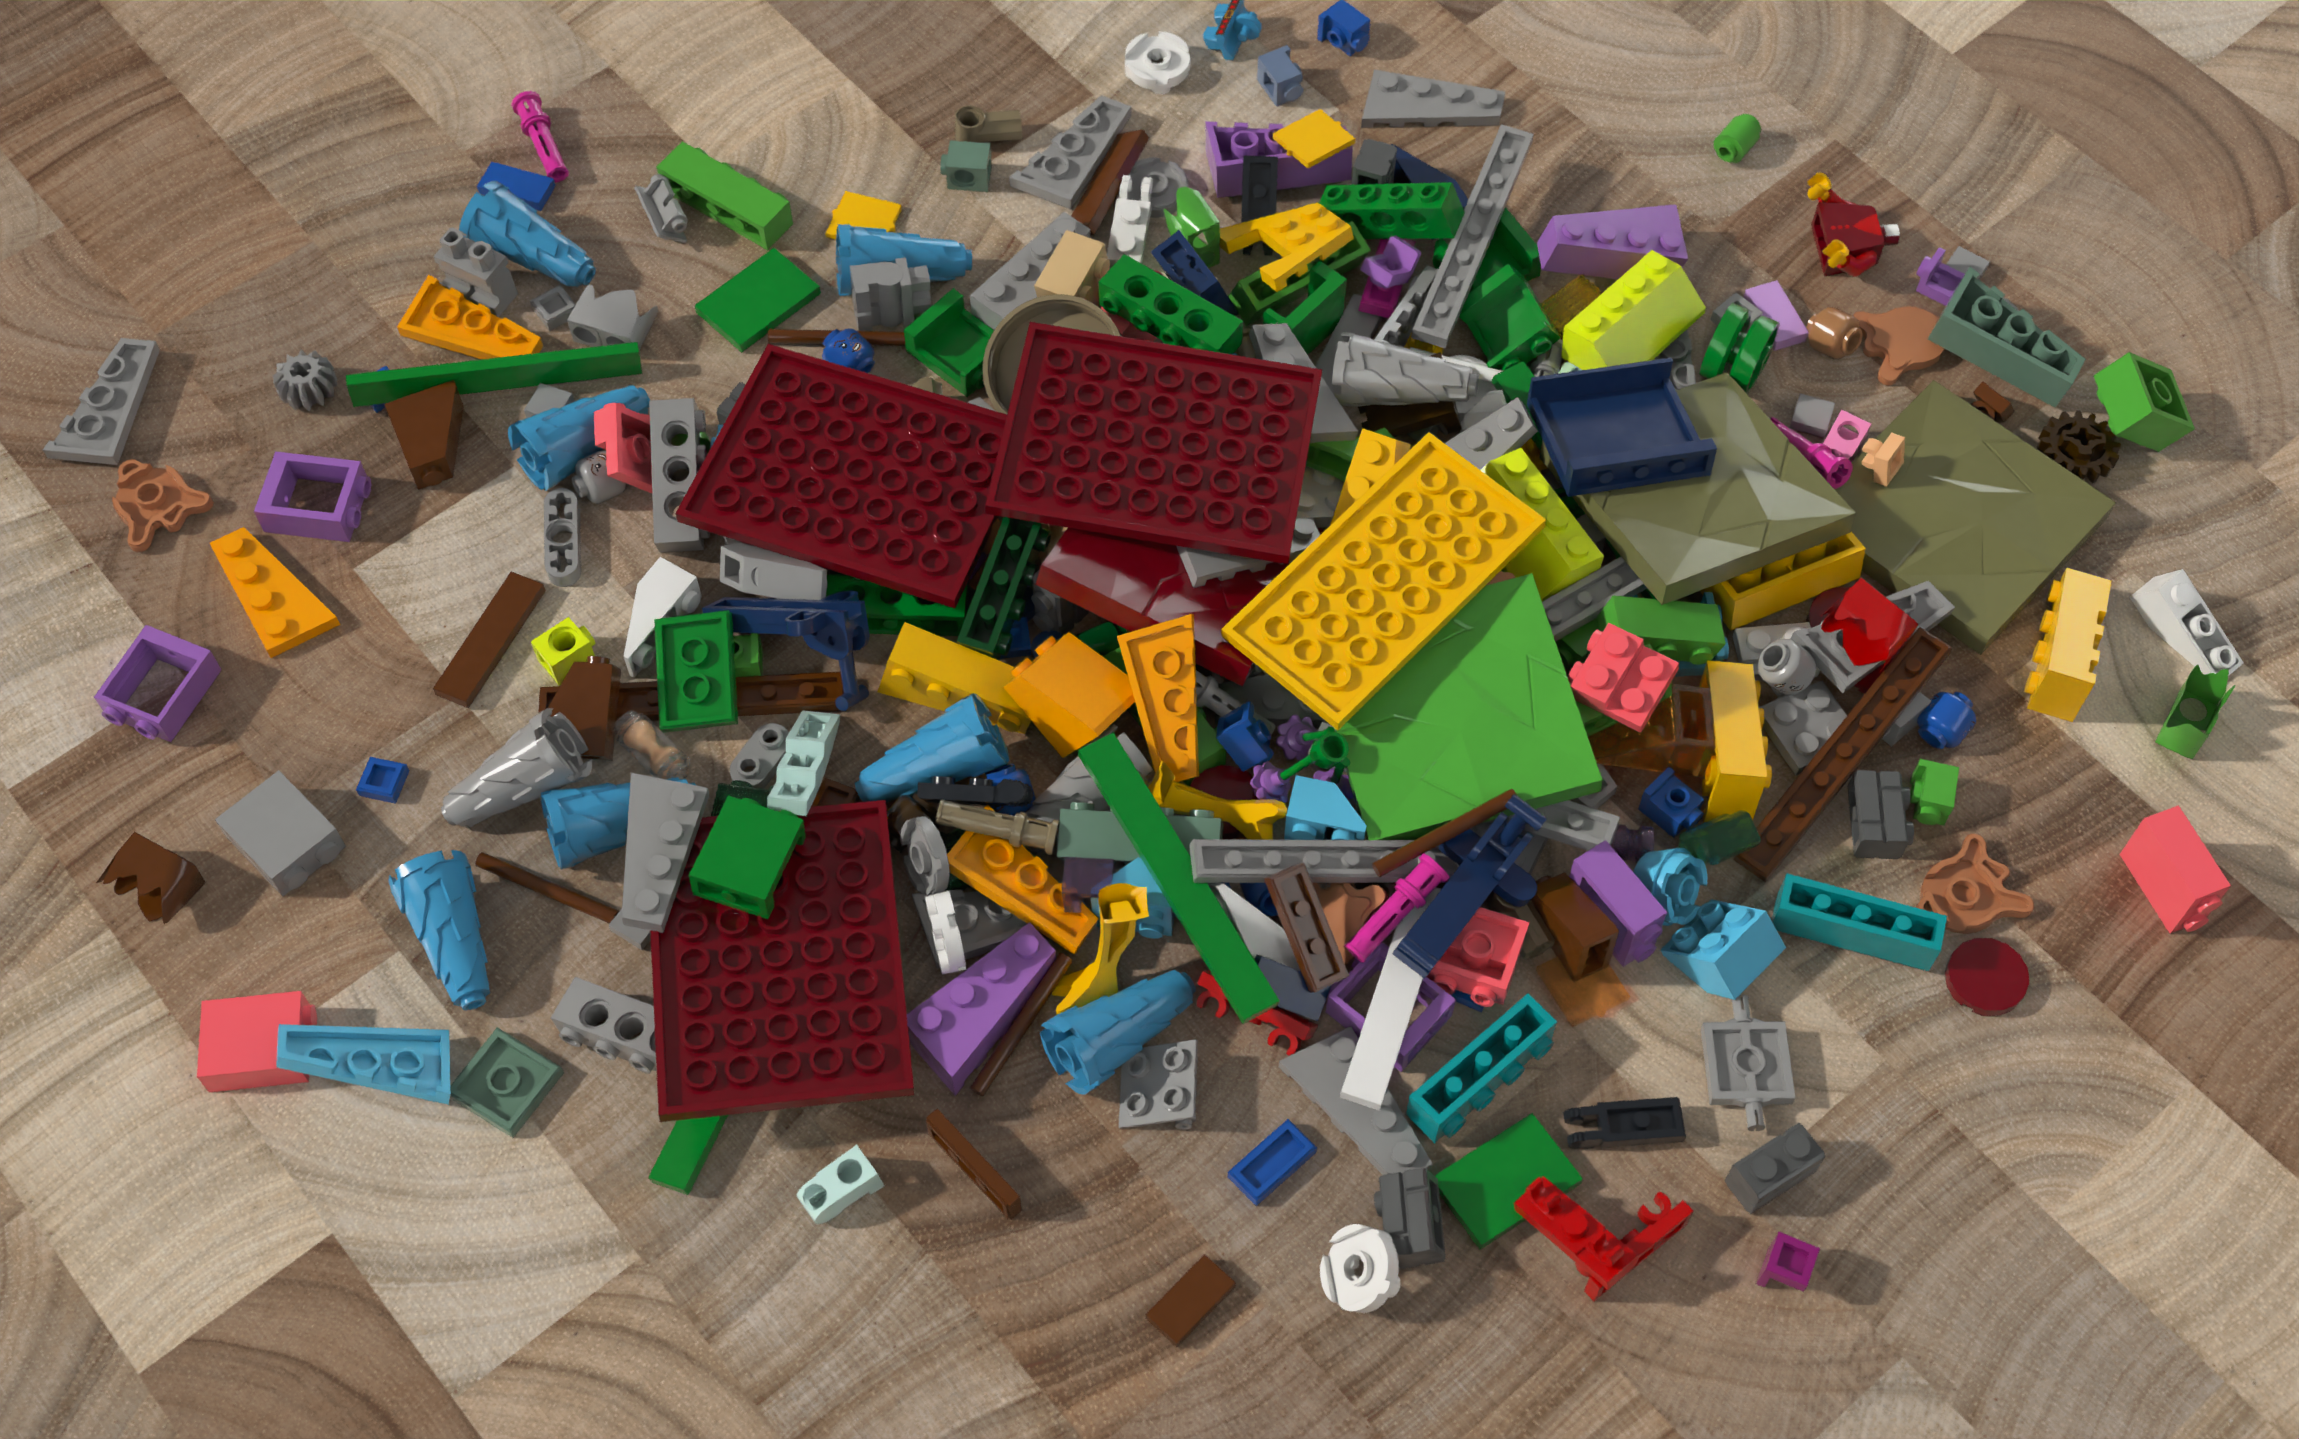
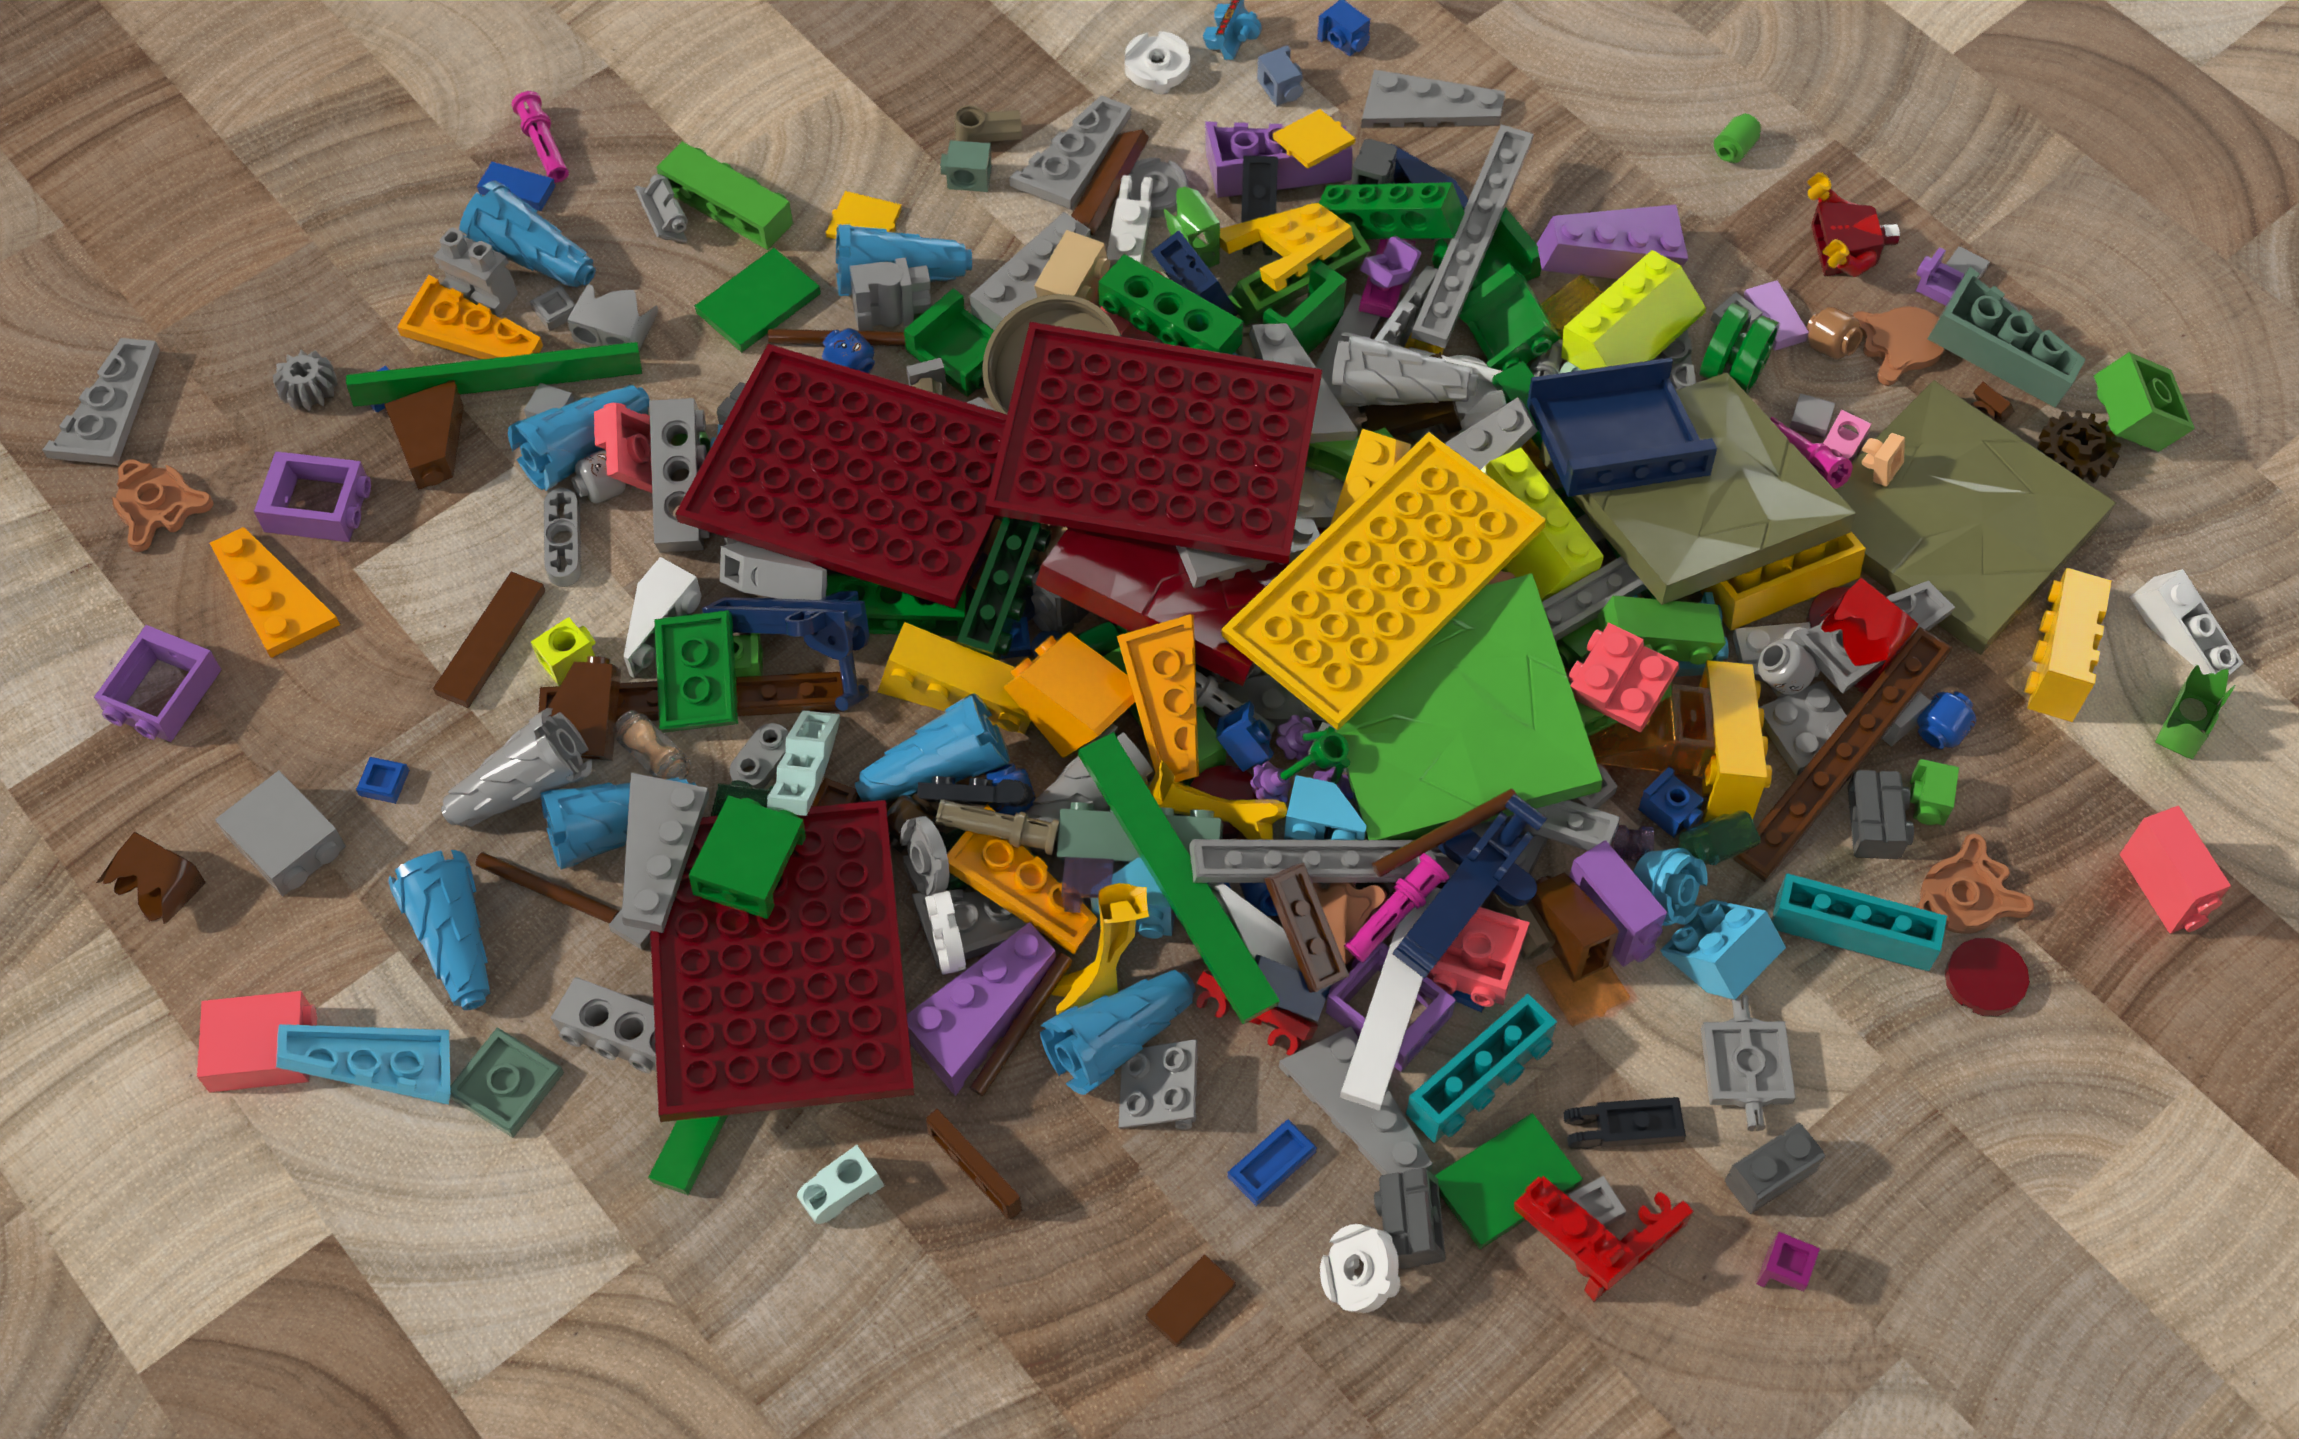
(928, 369): none -> light grey tile
(1599, 1201): none -> light grey plate

